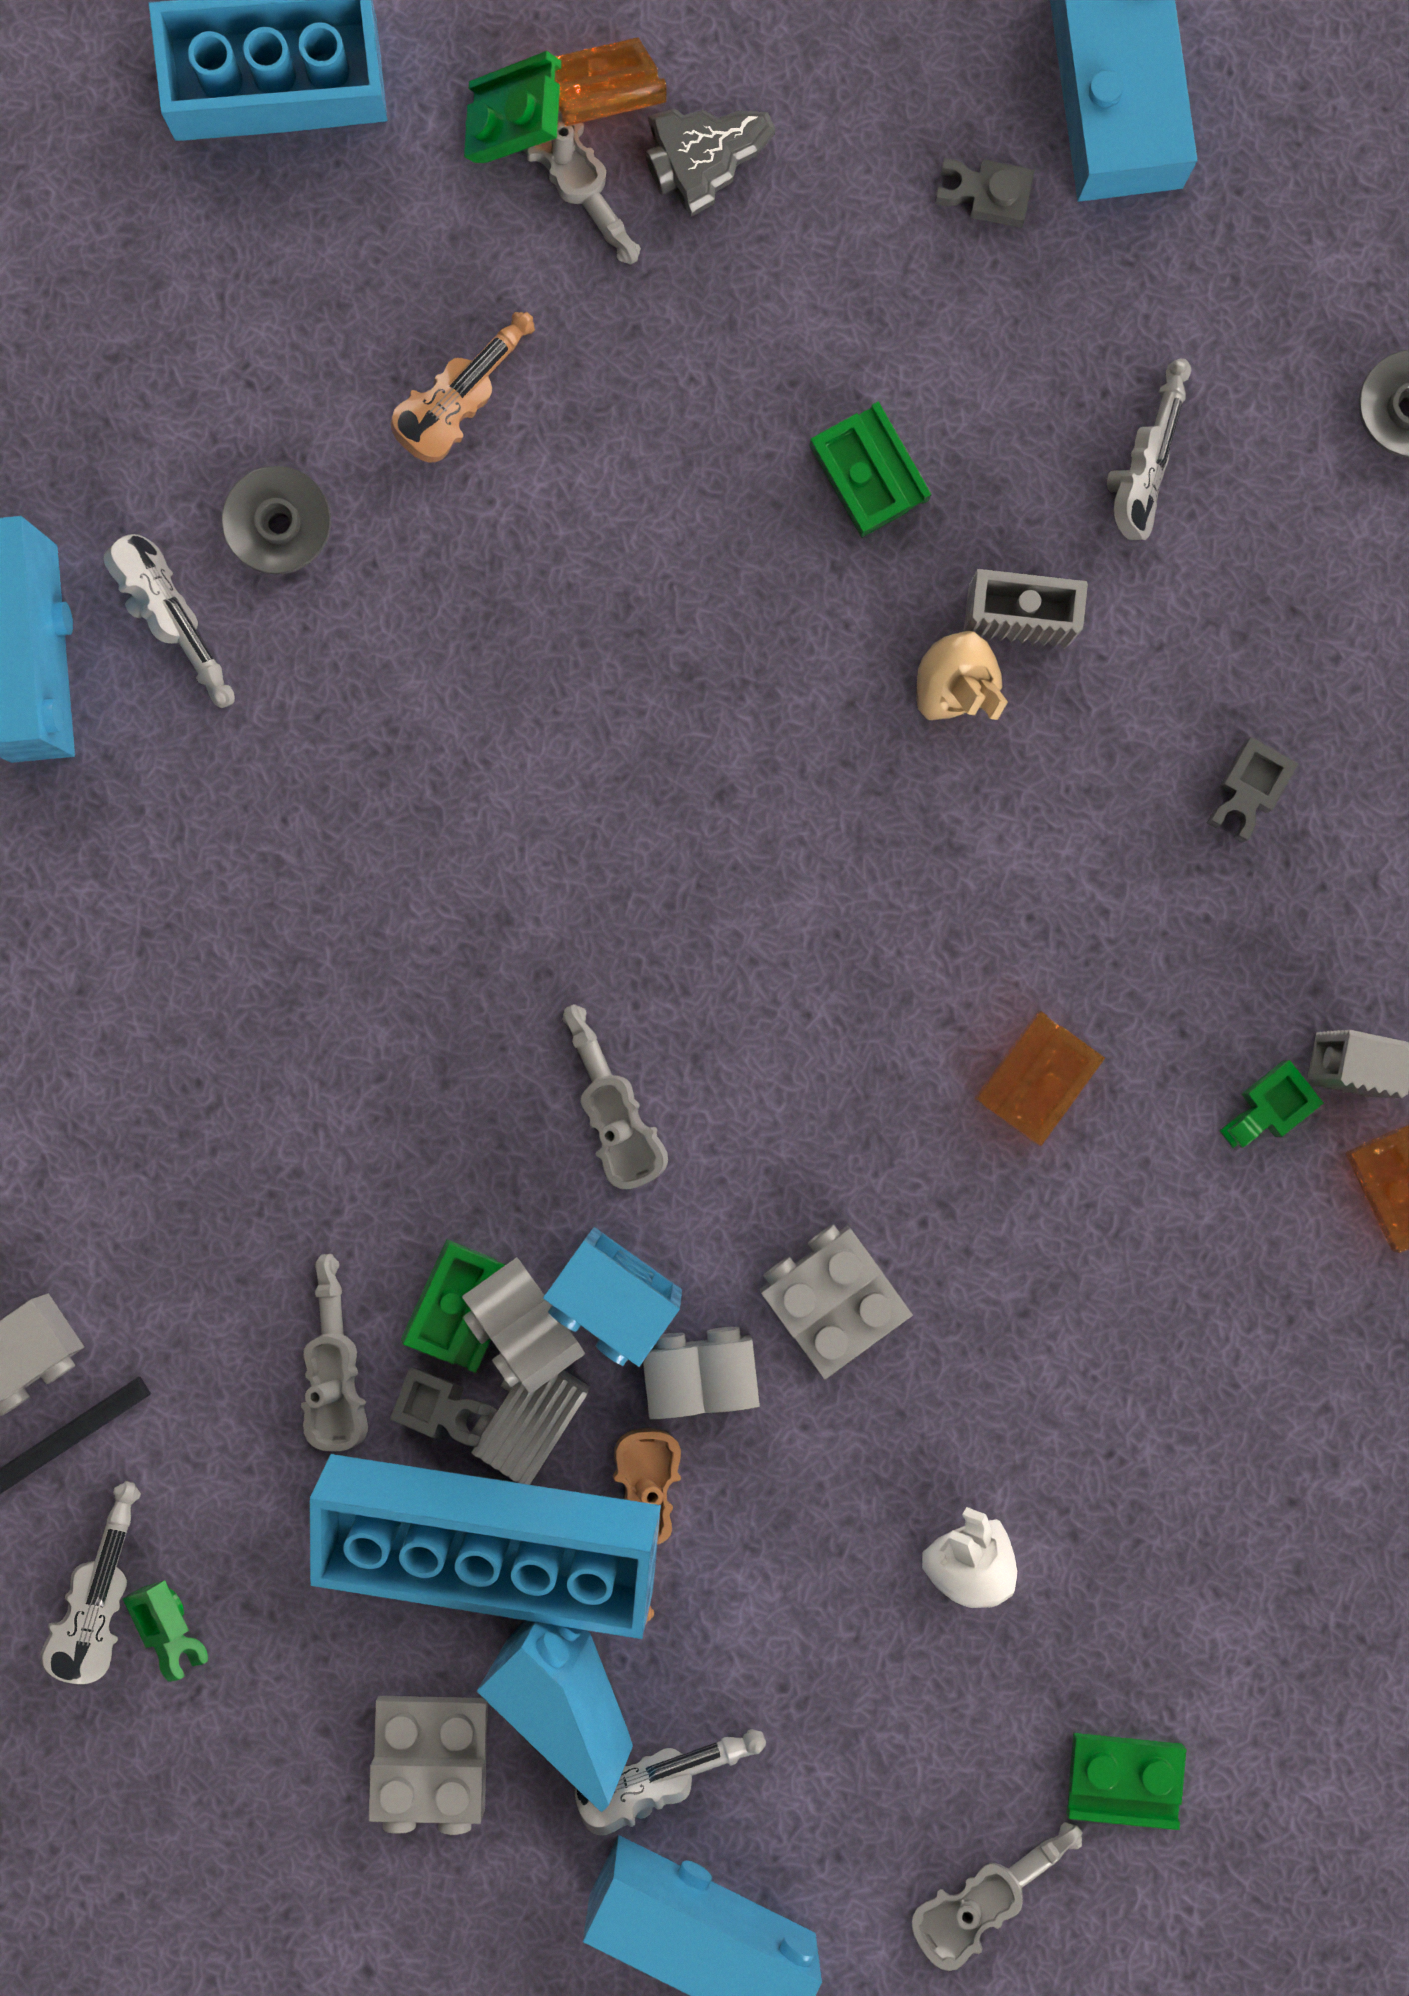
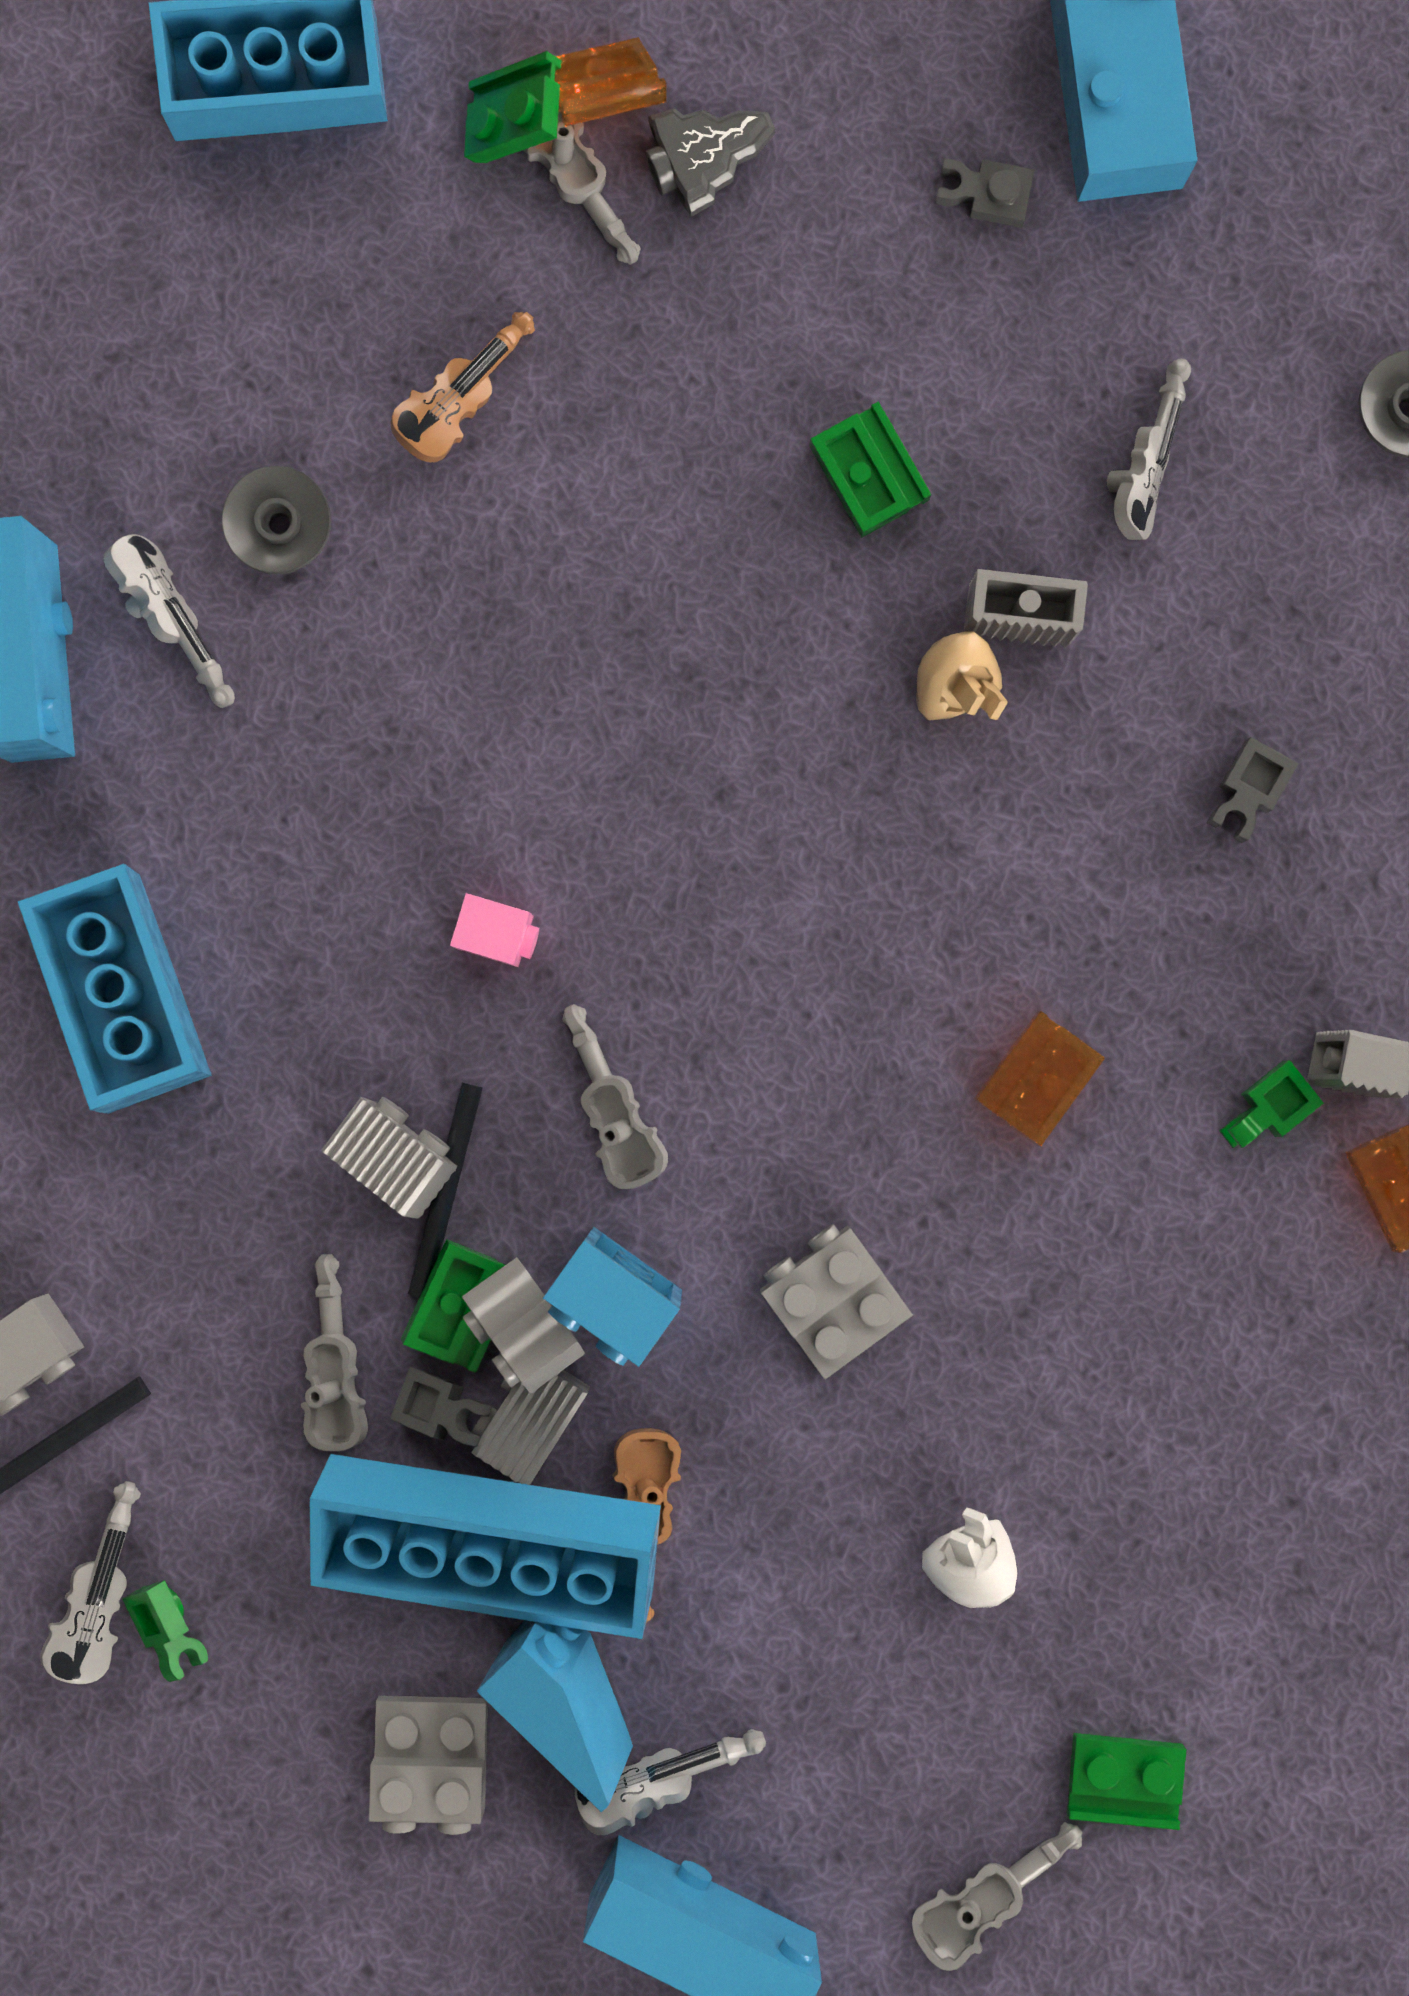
(114, 989): none -> dark azure brick
(391, 1157): none -> light grey brick
(442, 1205): none -> black bar
(494, 931): none -> bright pink brick
(701, 1374): light grey brick -> none

